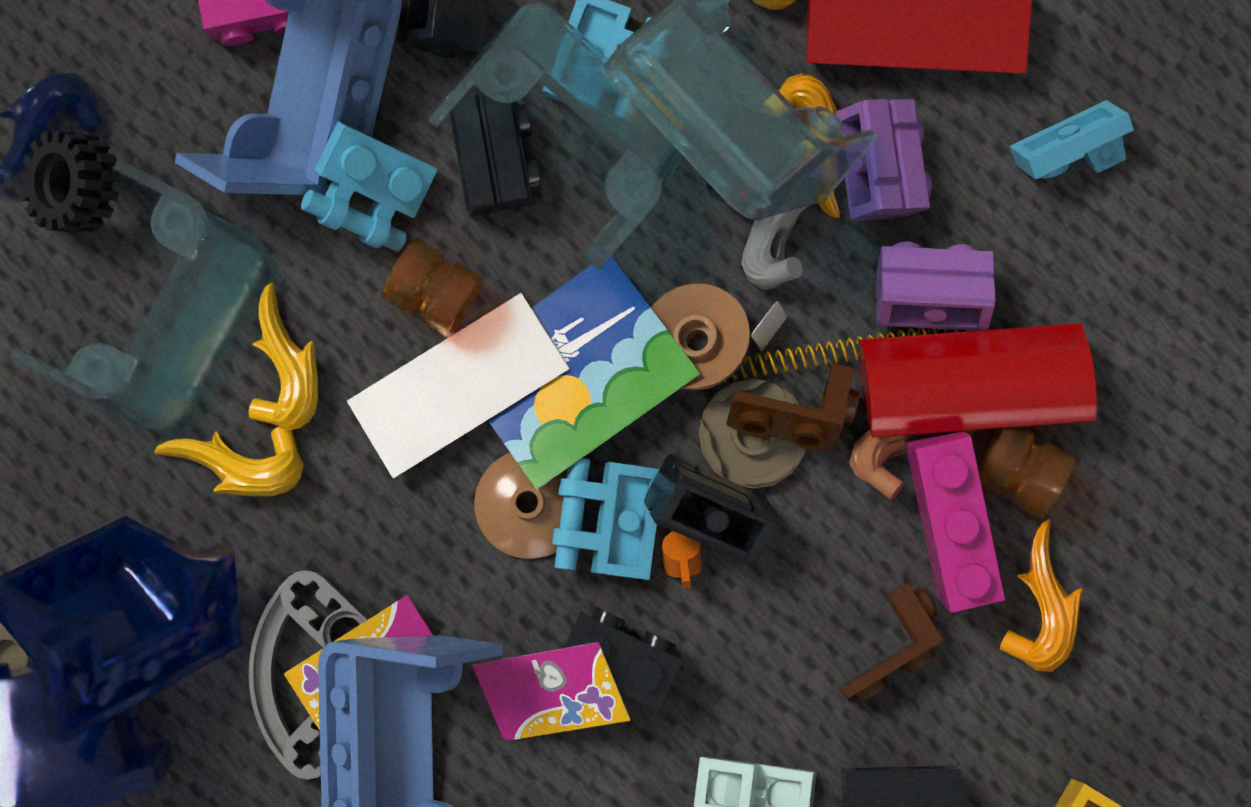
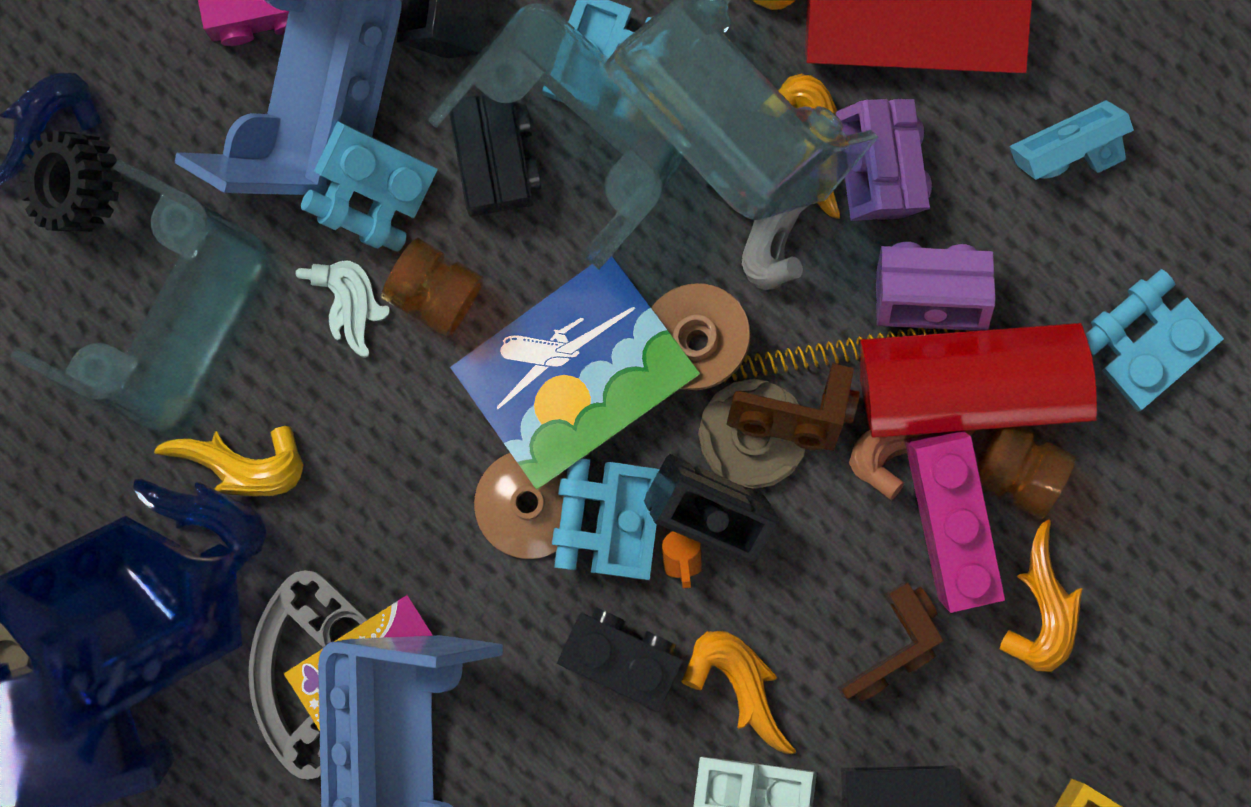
(231, 520): none -> clear blue piece
(295, 368): yellow piece -> none
(352, 301): none -> light aqua piece
(457, 385): white sticker -> none
(551, 692): sticker -> none
(747, 677): none -> light orange piece
(769, 325): white sticker -> none
(1162, 352): none -> medium azure plate

